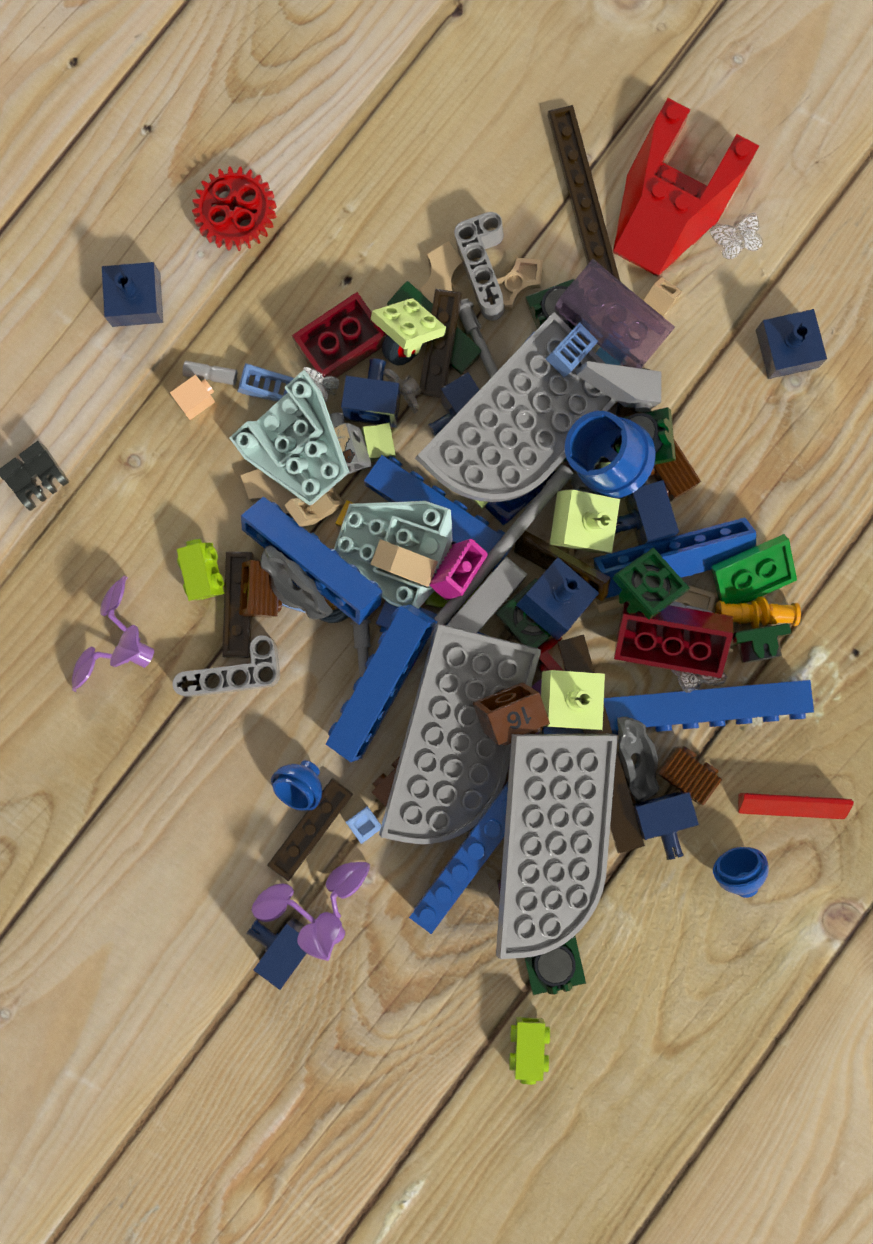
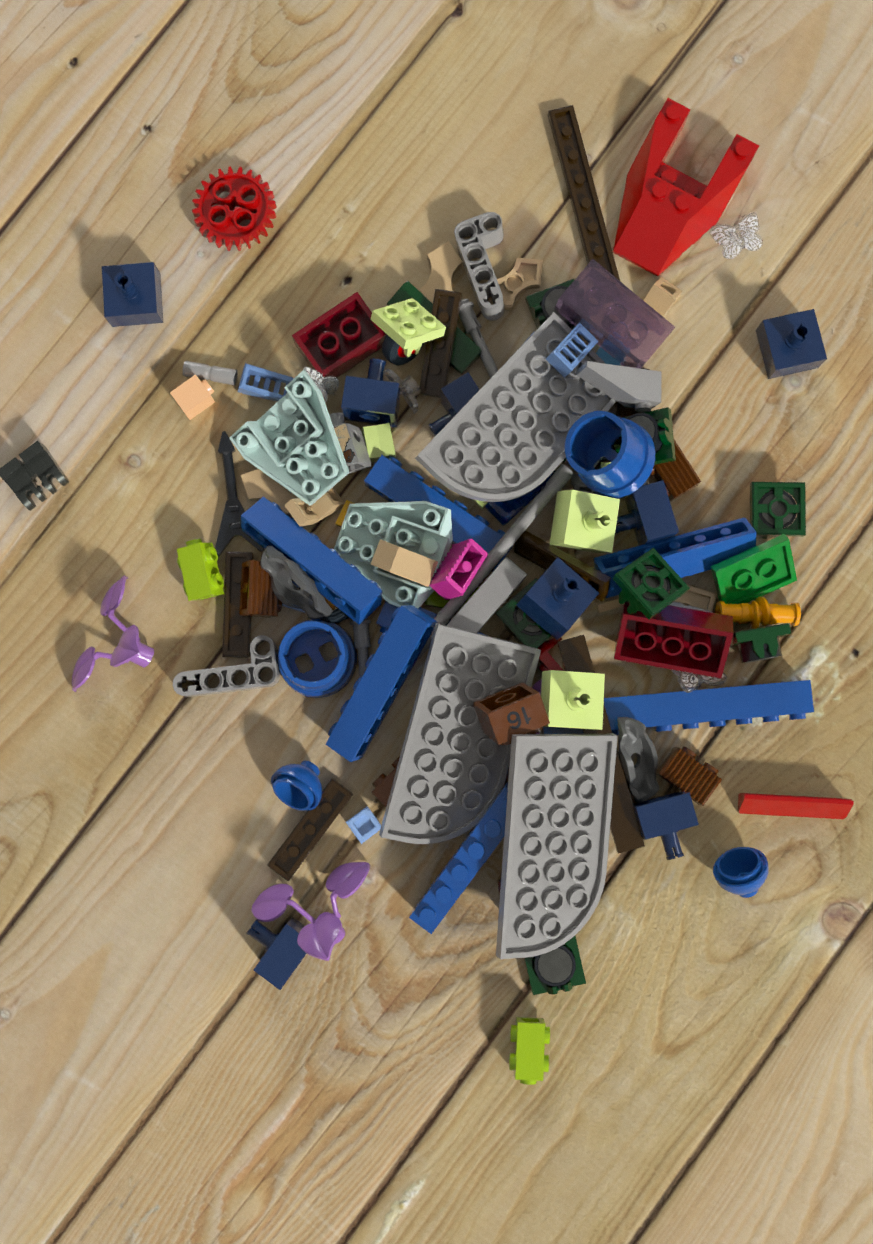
(231, 518): none -> black piece
(325, 677): none -> blue piece
(775, 509): none -> dark green piece

